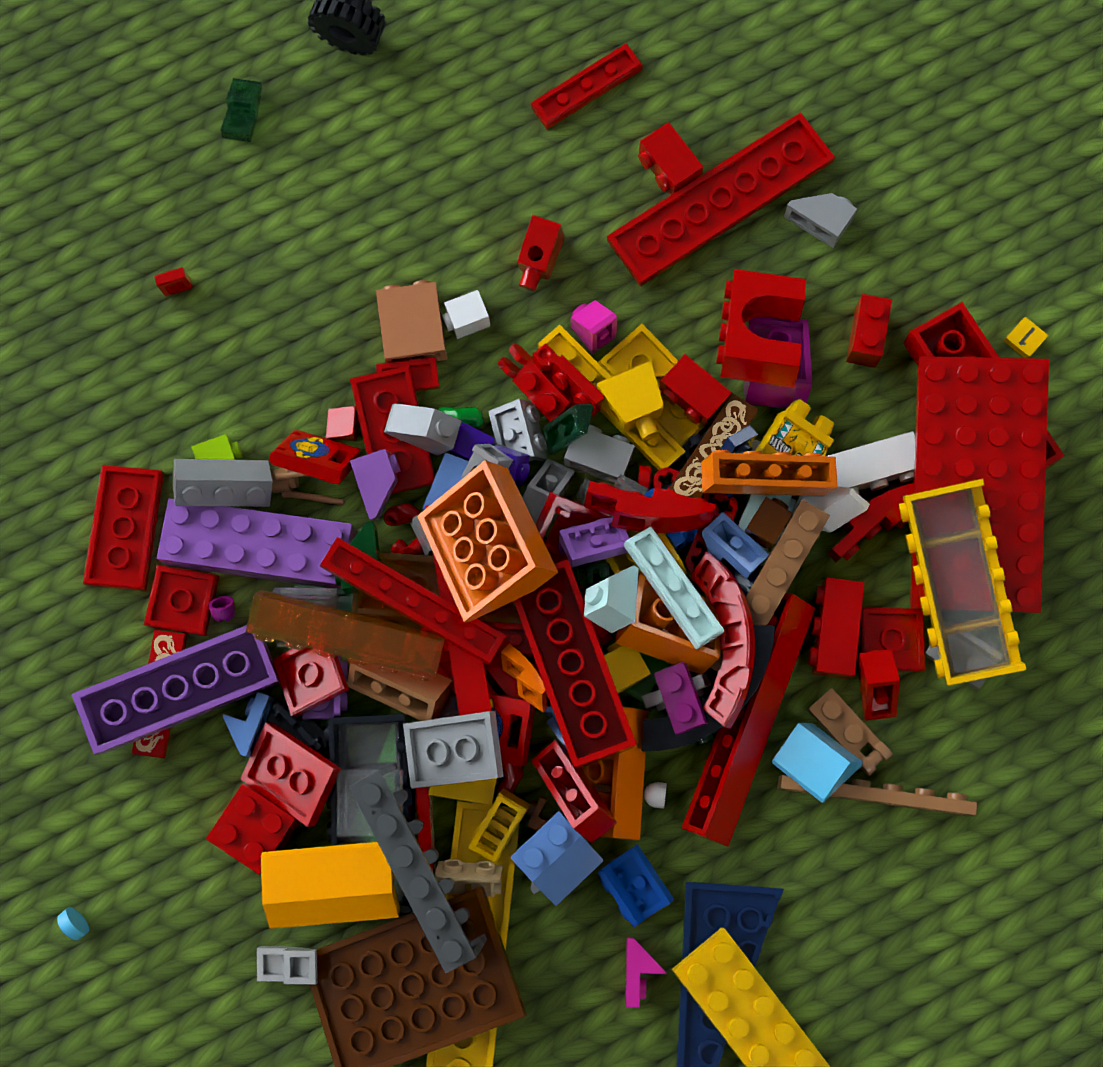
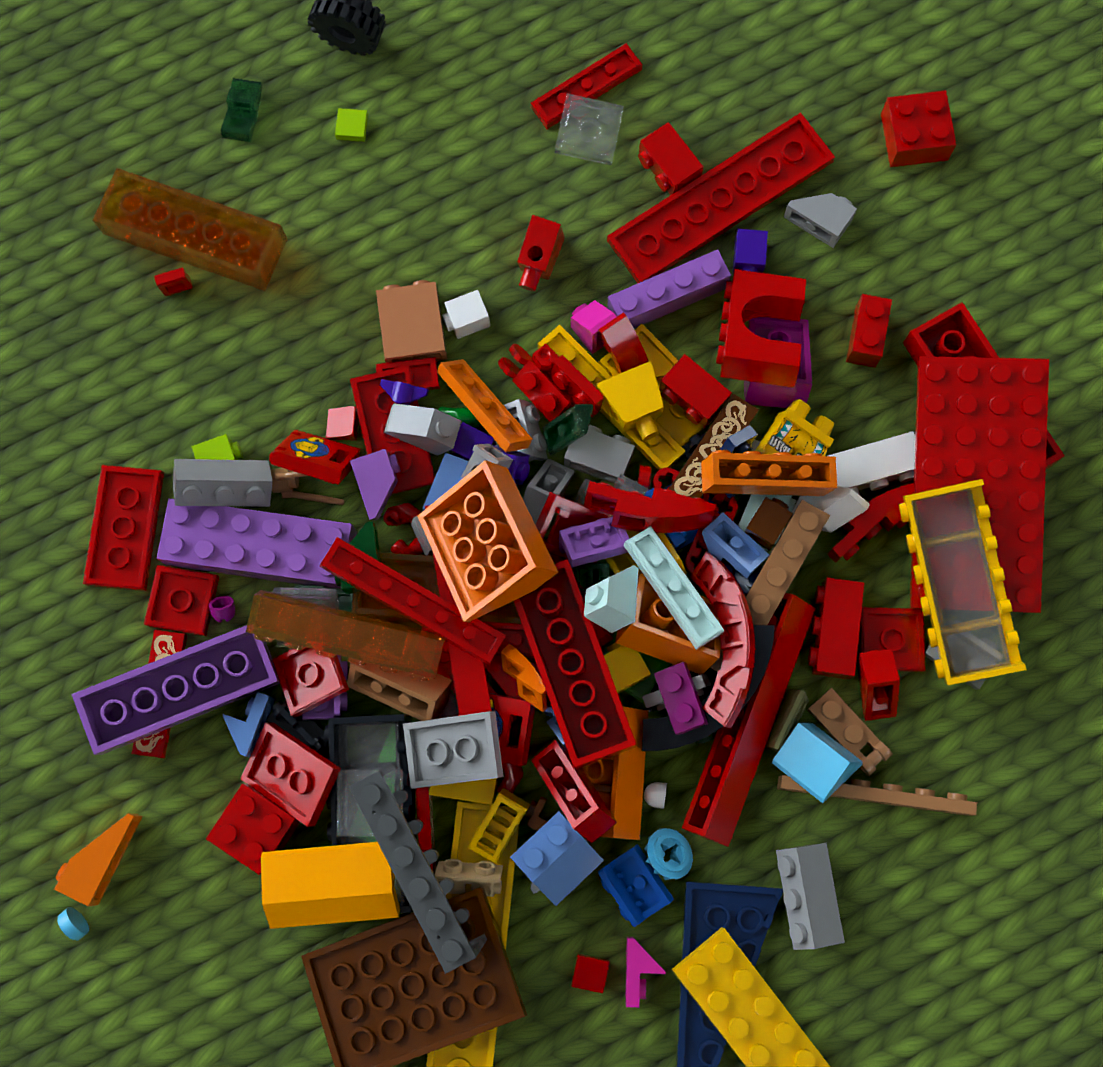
(93, 867): none -> orange slope
(190, 229): none -> clear orange brick
(287, 964): light grey slope -> none
(351, 124): none -> lime tile
(402, 392): none -> dark purple piece
(484, 405): none -> orange plate
(589, 129): none -> clear plate
(590, 973): none -> red slope
(623, 343): none -> red slope
(671, 289): none -> medium lavender brick
(680, 855): none -> medium azure gear
(750, 250): none -> dark purple brick
(787, 718): none -> olive slope
(810, 896): none -> light grey brick
(918, 128): none -> red brick
(1025, 338): yellow tile -> none

